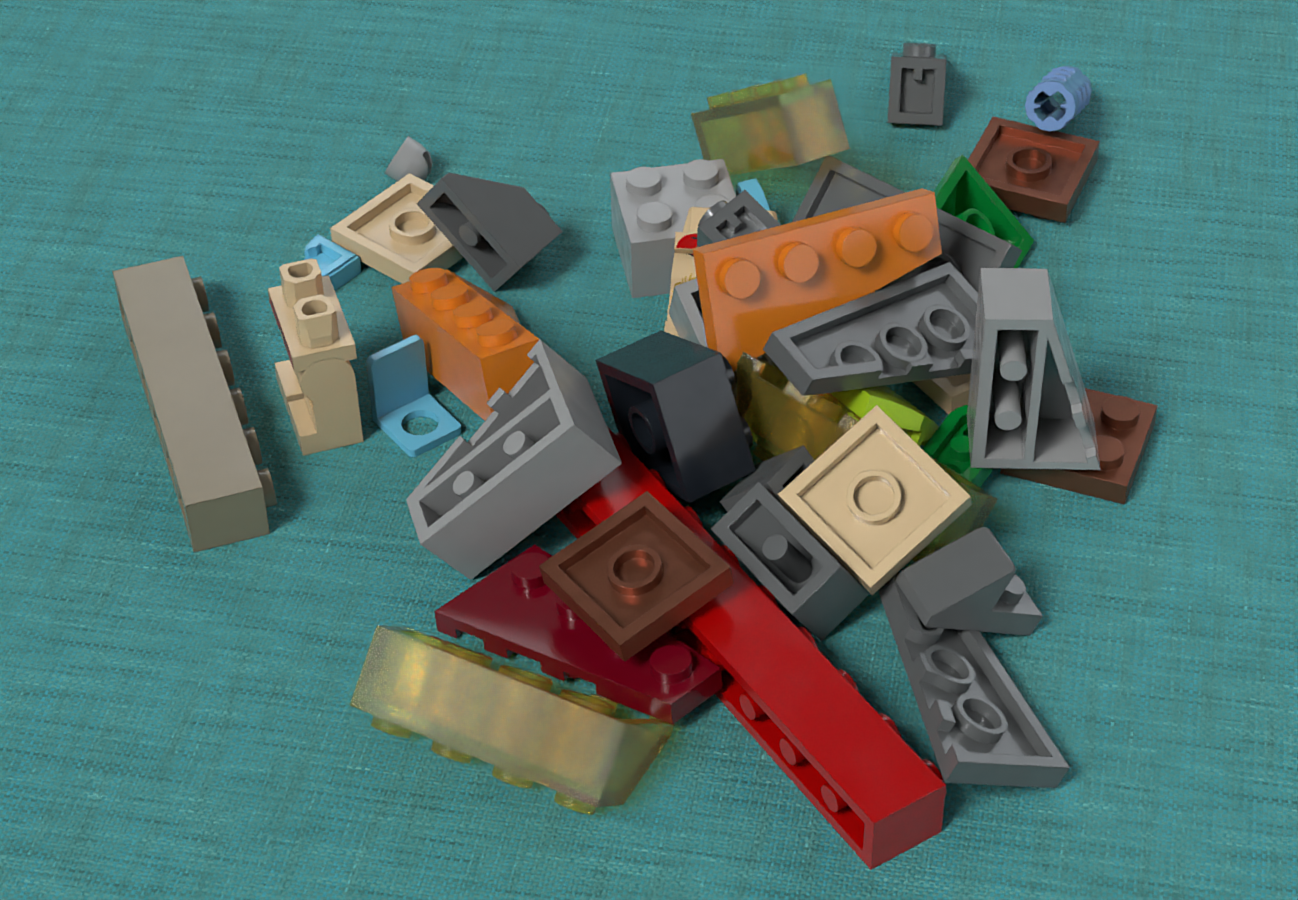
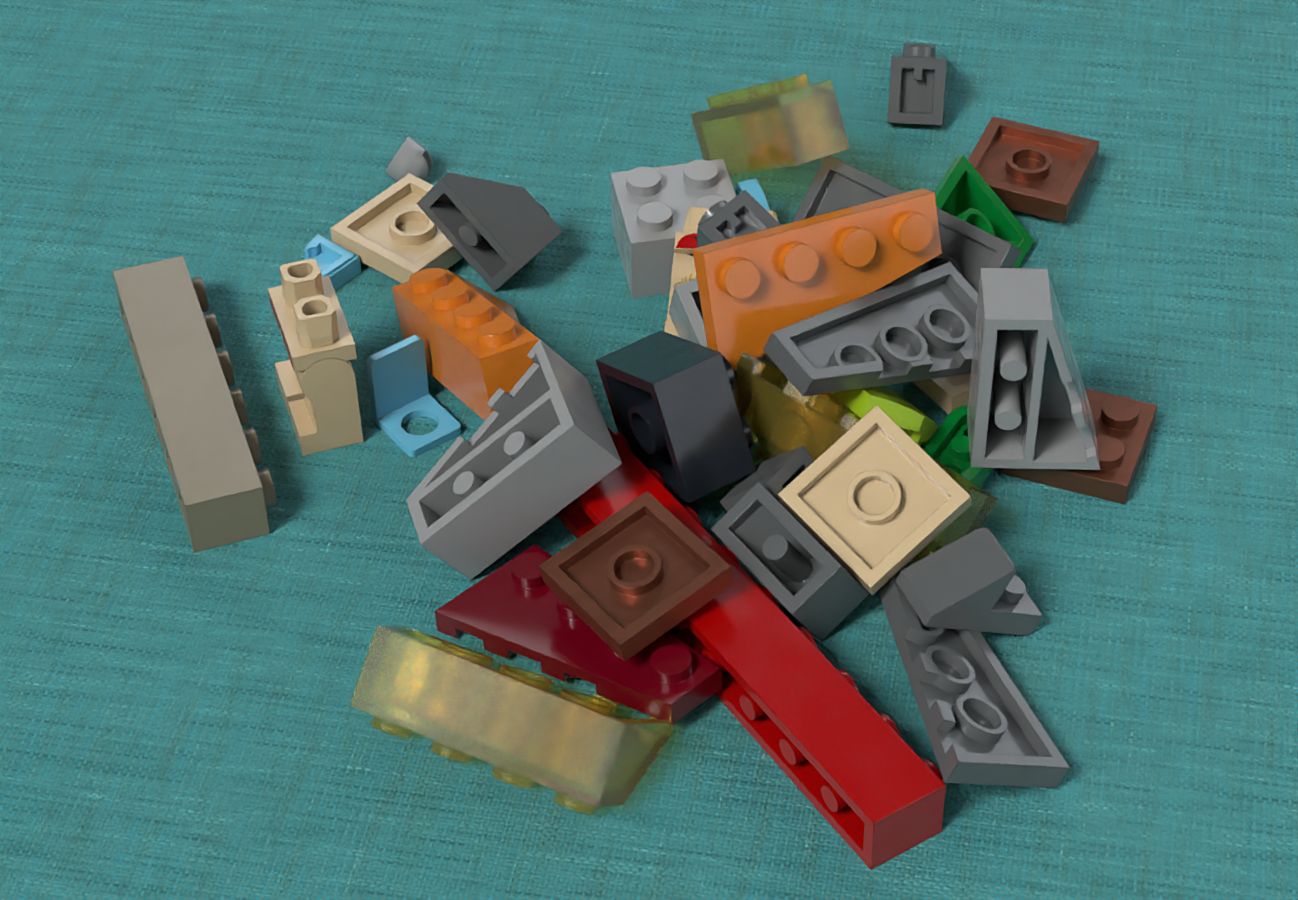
(1043, 108): medium blue axle -> none

